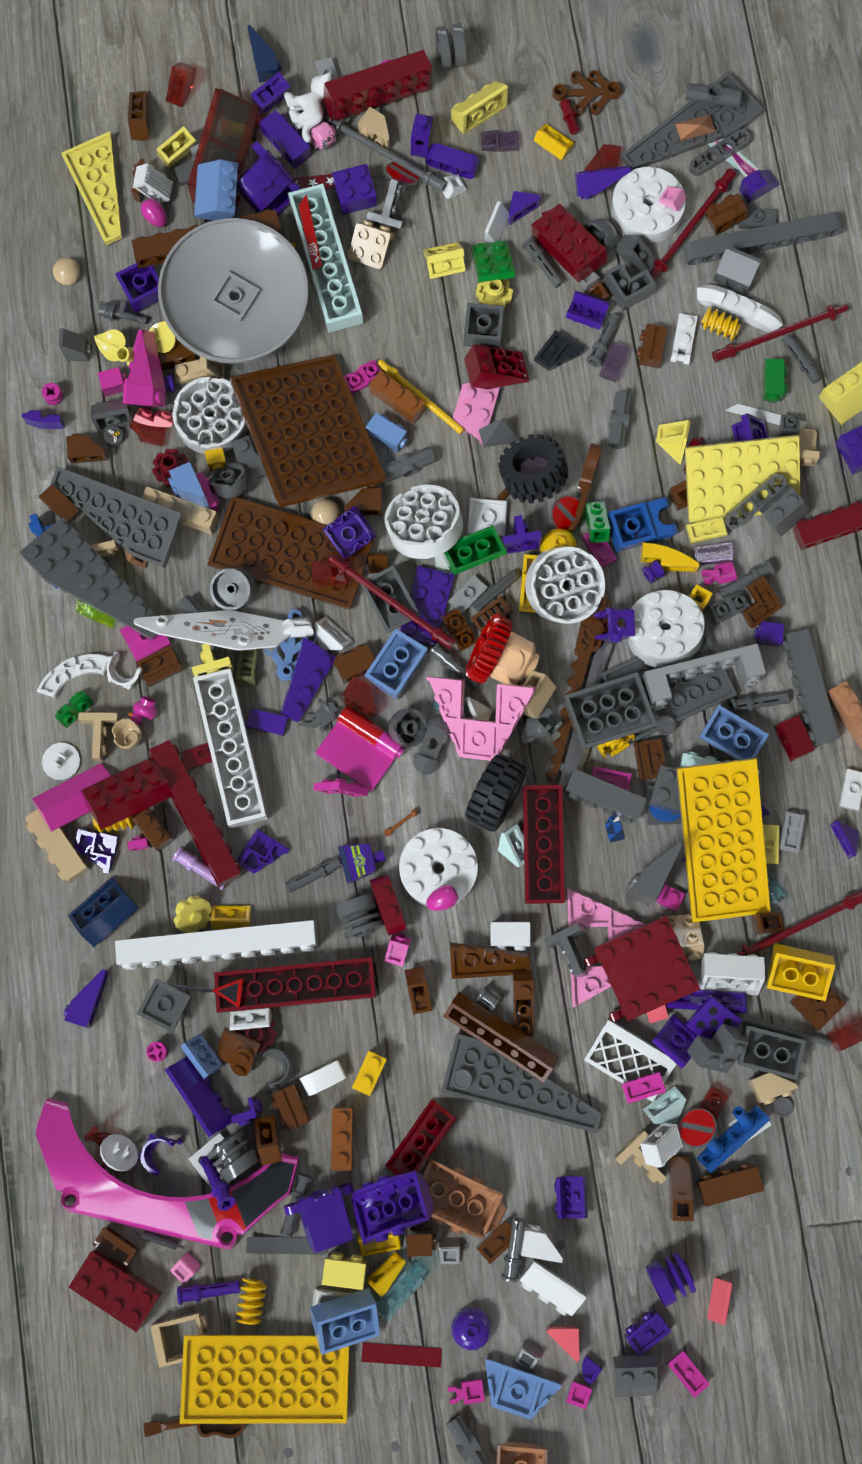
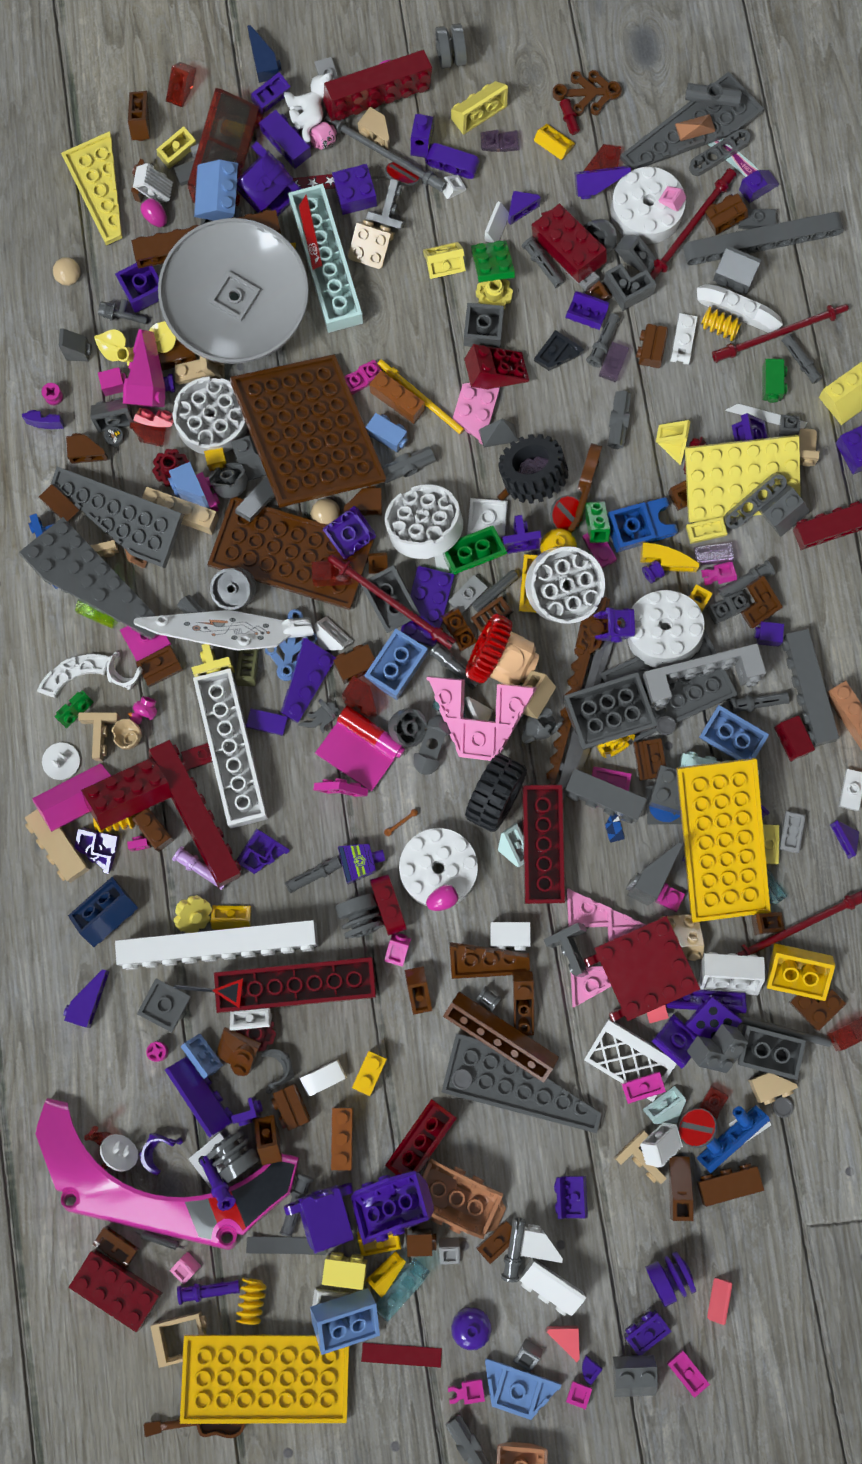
(255, 501): none -> dark grey tile

